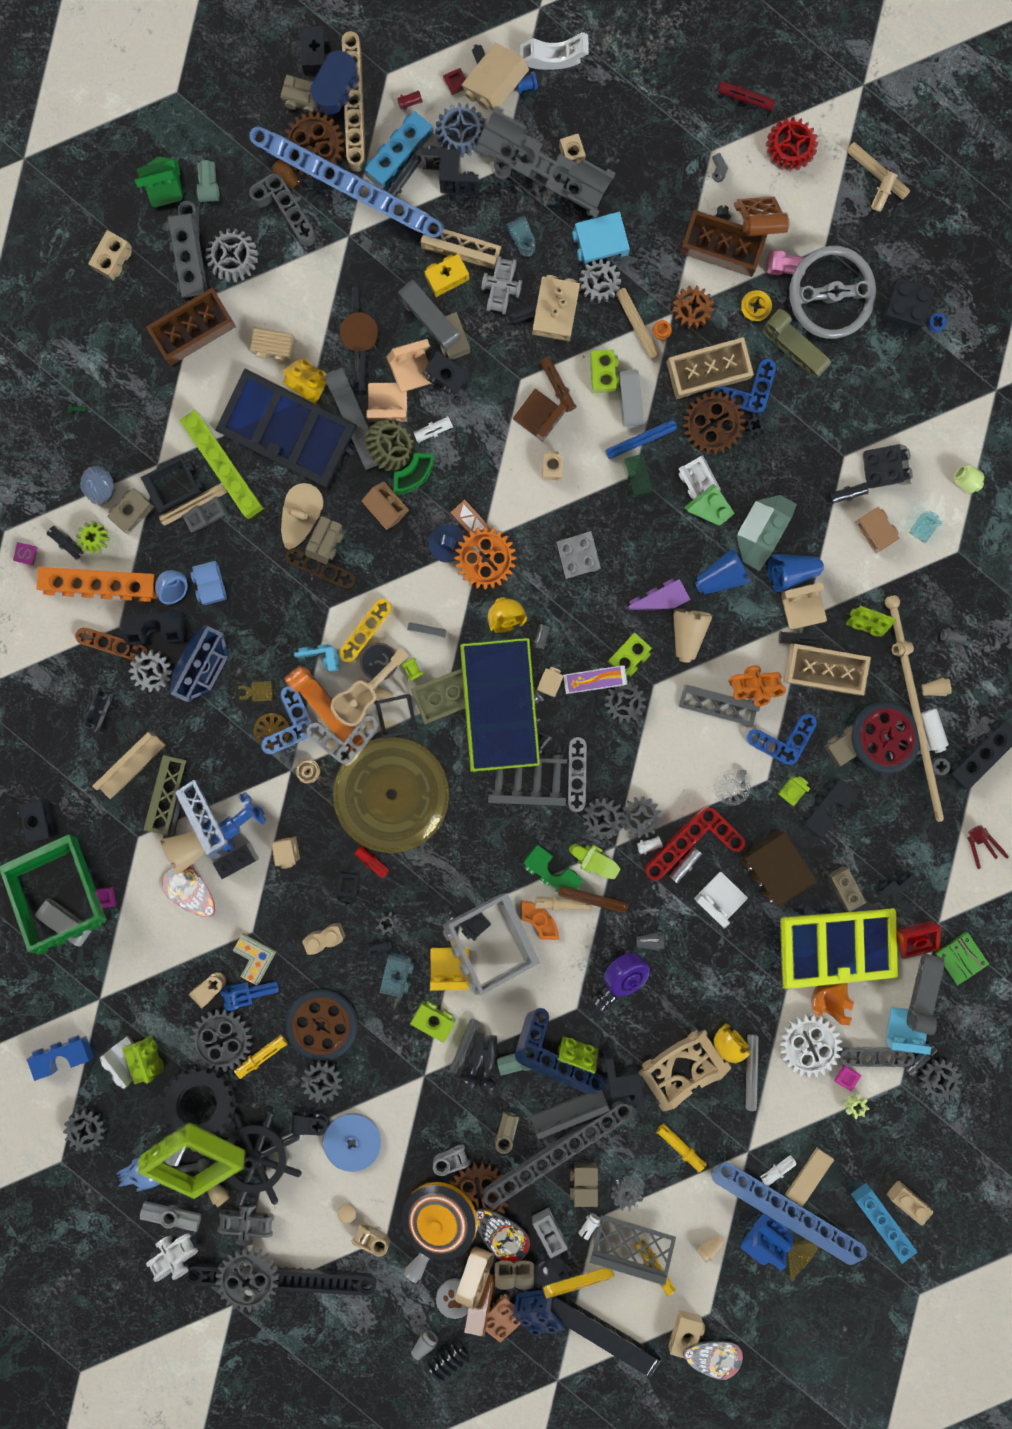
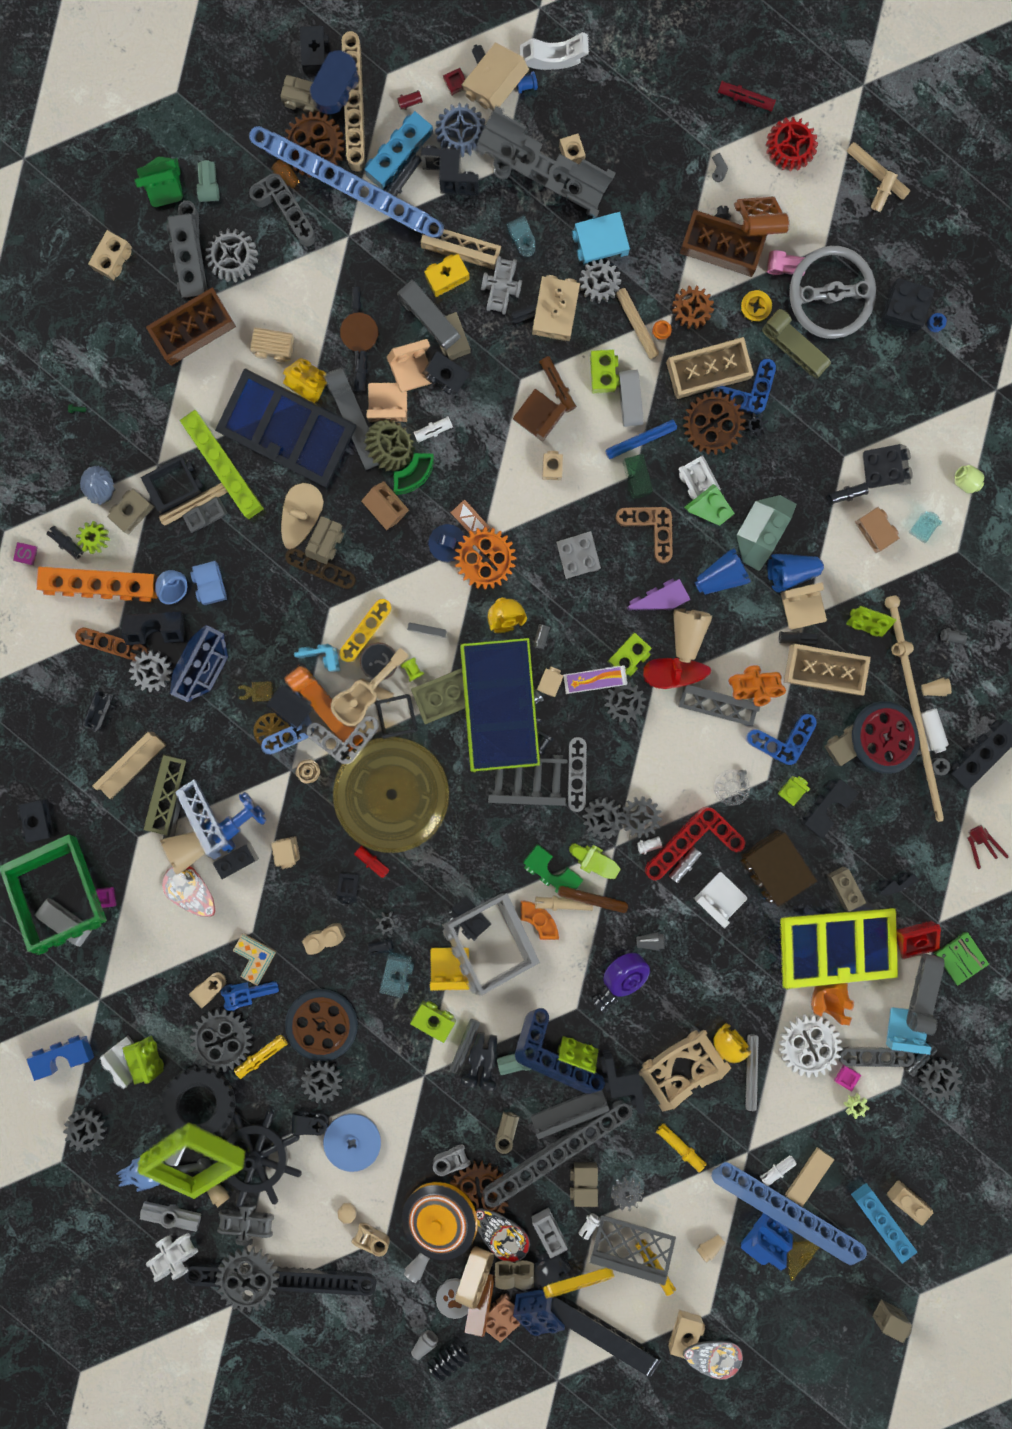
(289, 706): none -> black slope
(652, 521): none -> medium nougat beam
(673, 673): none -> red shield
(892, 1321): none -> dark tan brick

